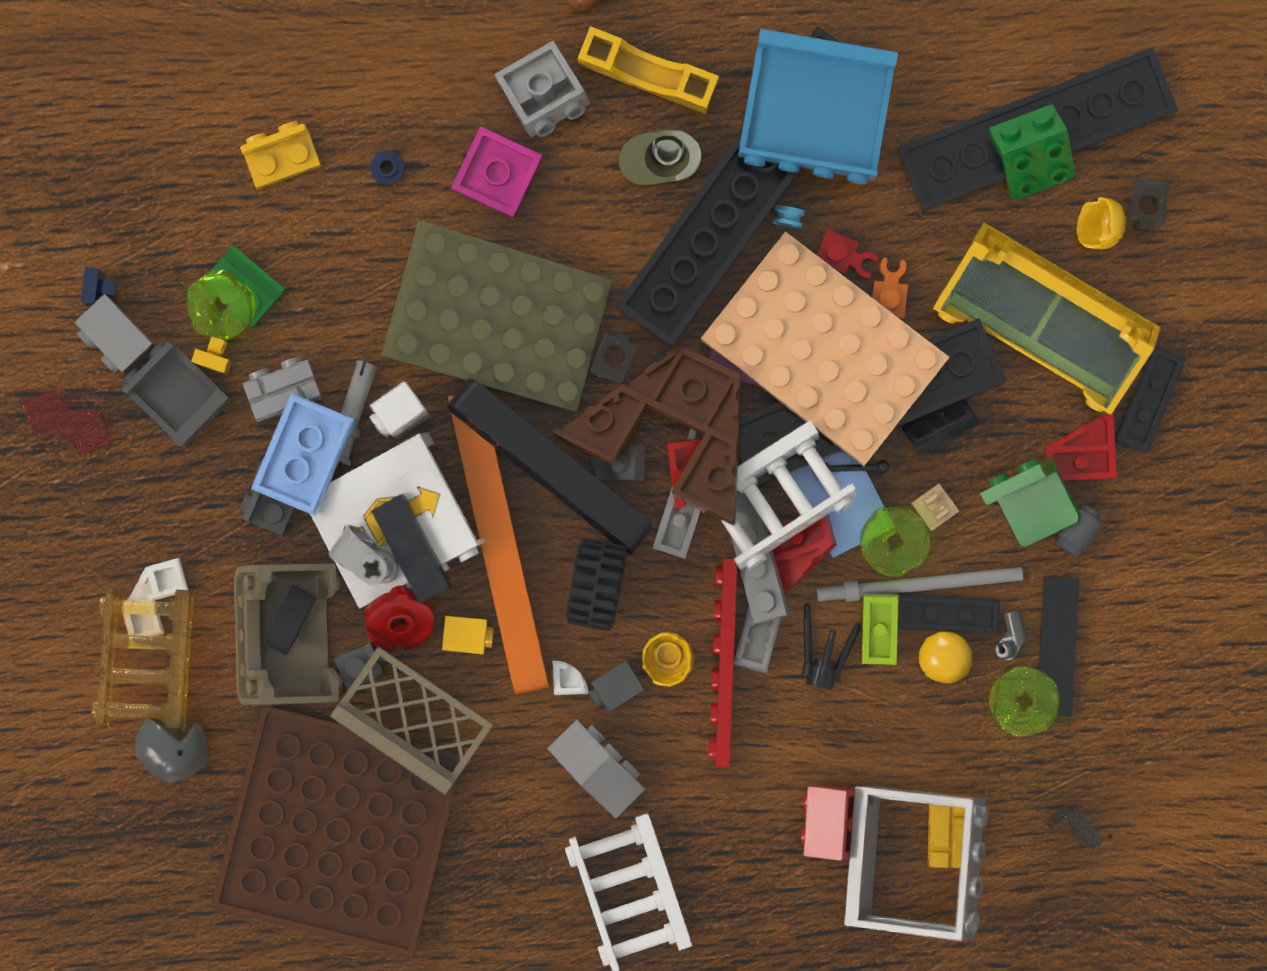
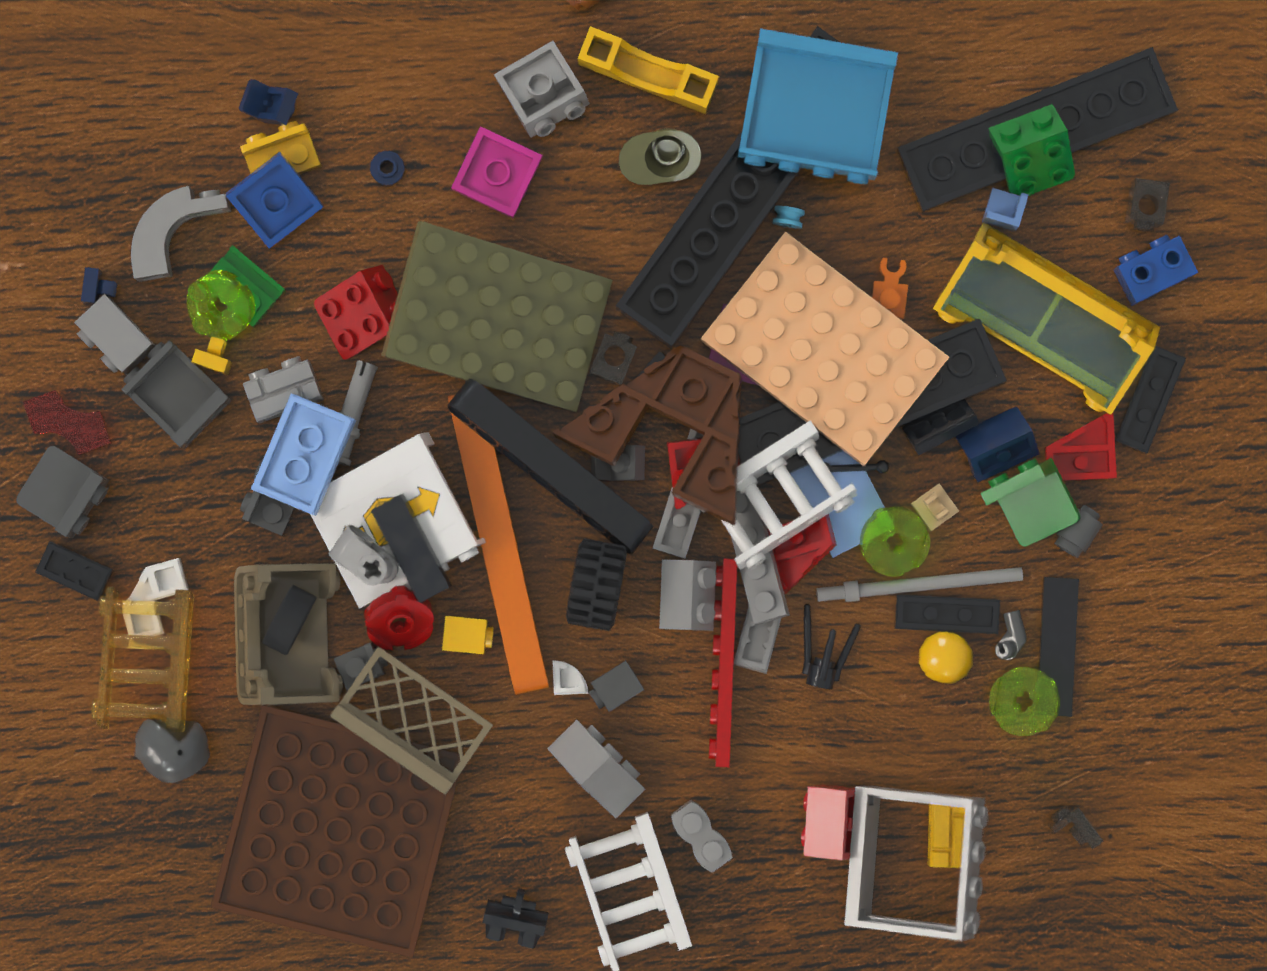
(62, 492): none -> dark grey bracket
(74, 571): none -> black plate
(161, 220): none -> light grey arch
(268, 103): none -> dark blue bracket
(274, 200): none -> blue plate
(358, 310): none -> red bracket
(398, 412): white brick -> none
(515, 915): none -> black hips
(667, 659): yellow hair -> none
(687, 595): none -> light grey brick
(707, 843): none -> light grey brick
(840, 254): red plate -> none
(880, 629): lime plate -> none
(998, 444): none -> dark blue panel
(1005, 209): none -> medium blue panel
(1101, 224): yellow hair -> none
(1155, 269): none -> blue brick

